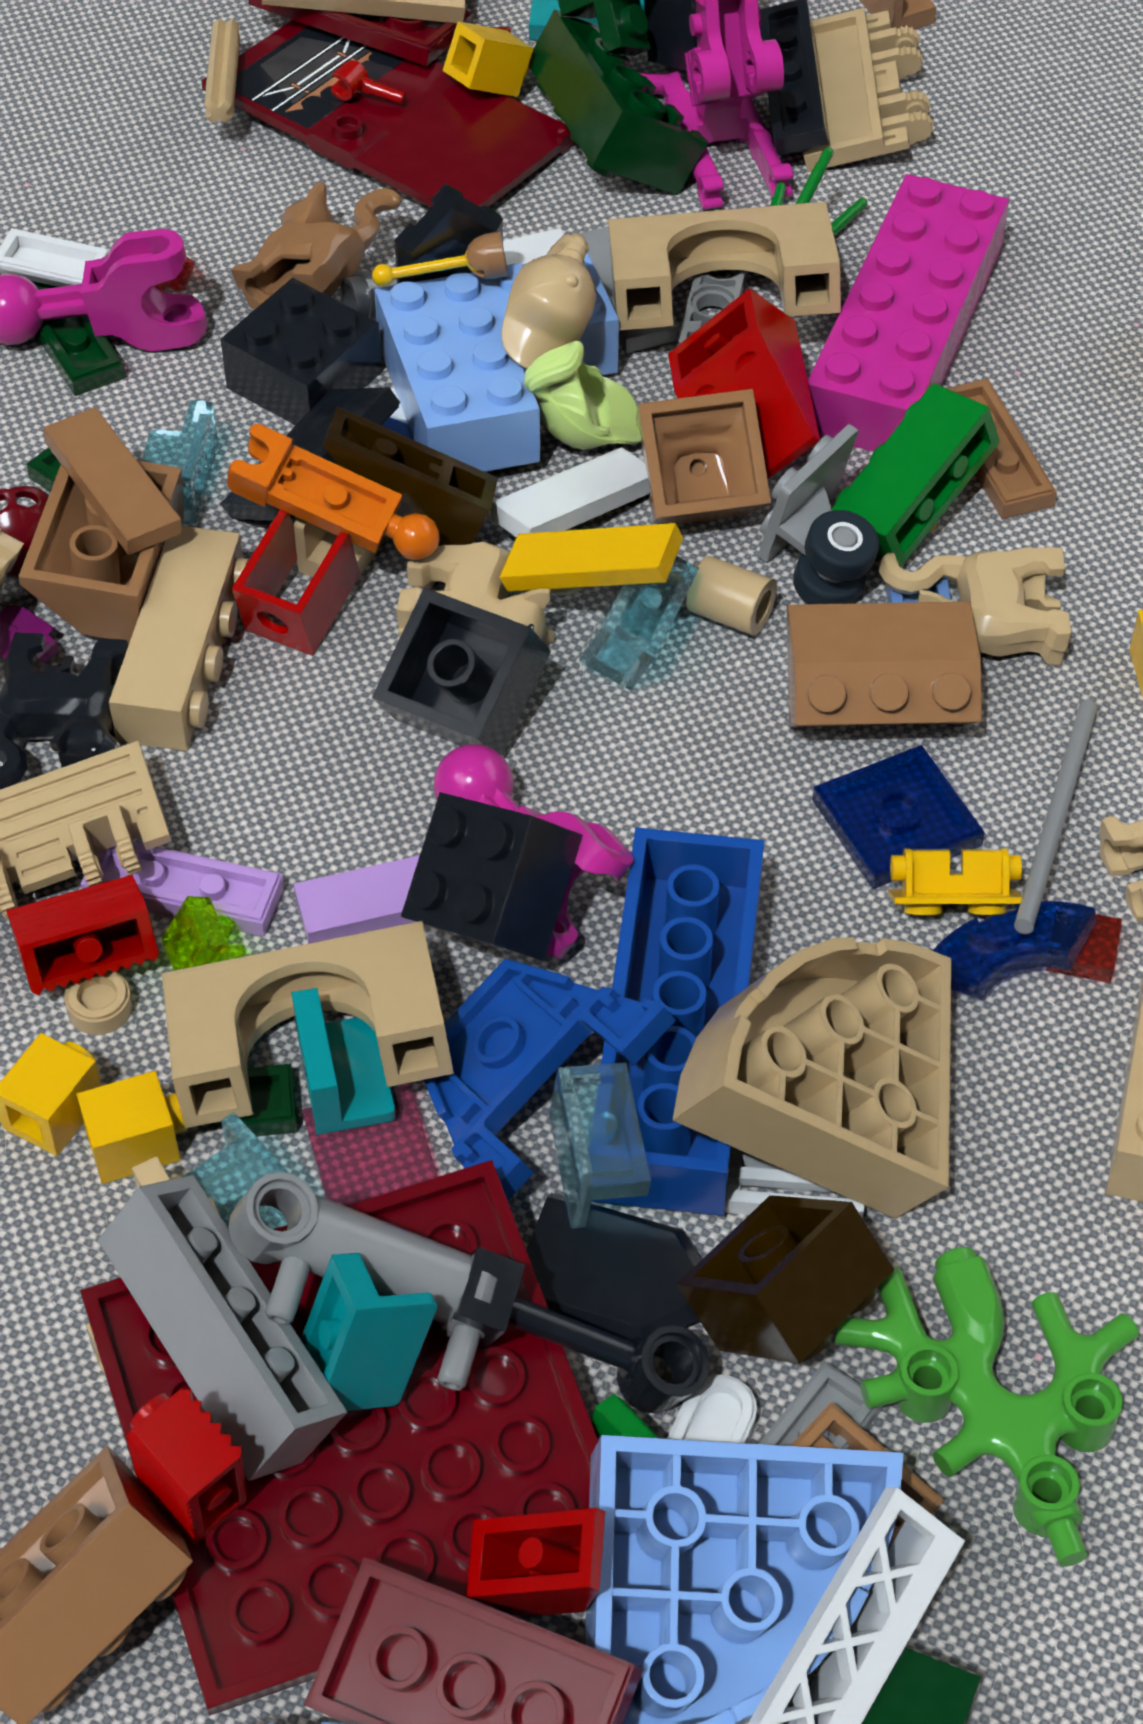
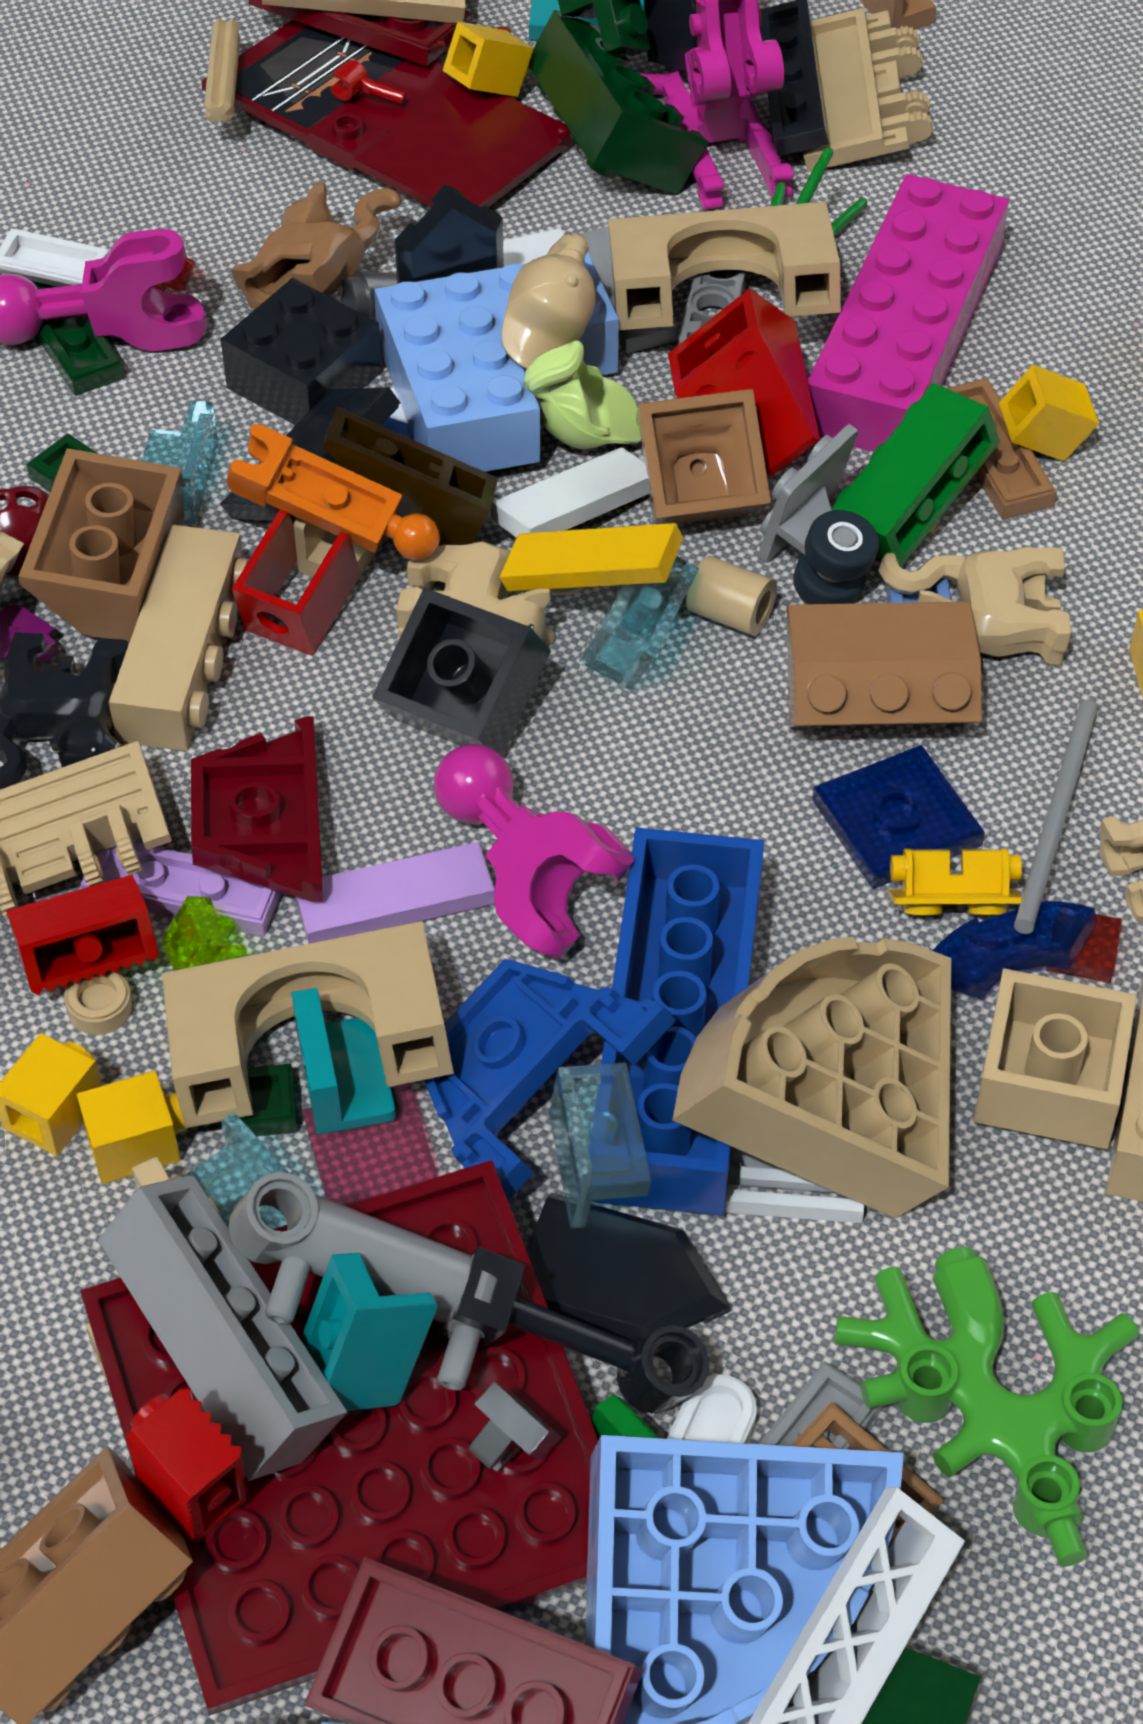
(112, 480): medium nougat tile -> none
(260, 812): none -> dark red wing
(483, 257): hinge -> none
(492, 875): black brick -> none
(510, 1429): none -> dark grey tile
(537, 1561): red slope -> none
(786, 1278): dark brown brick -> none
(1048, 413): none -> yellow brick
(1056, 1059): none -> tan brick

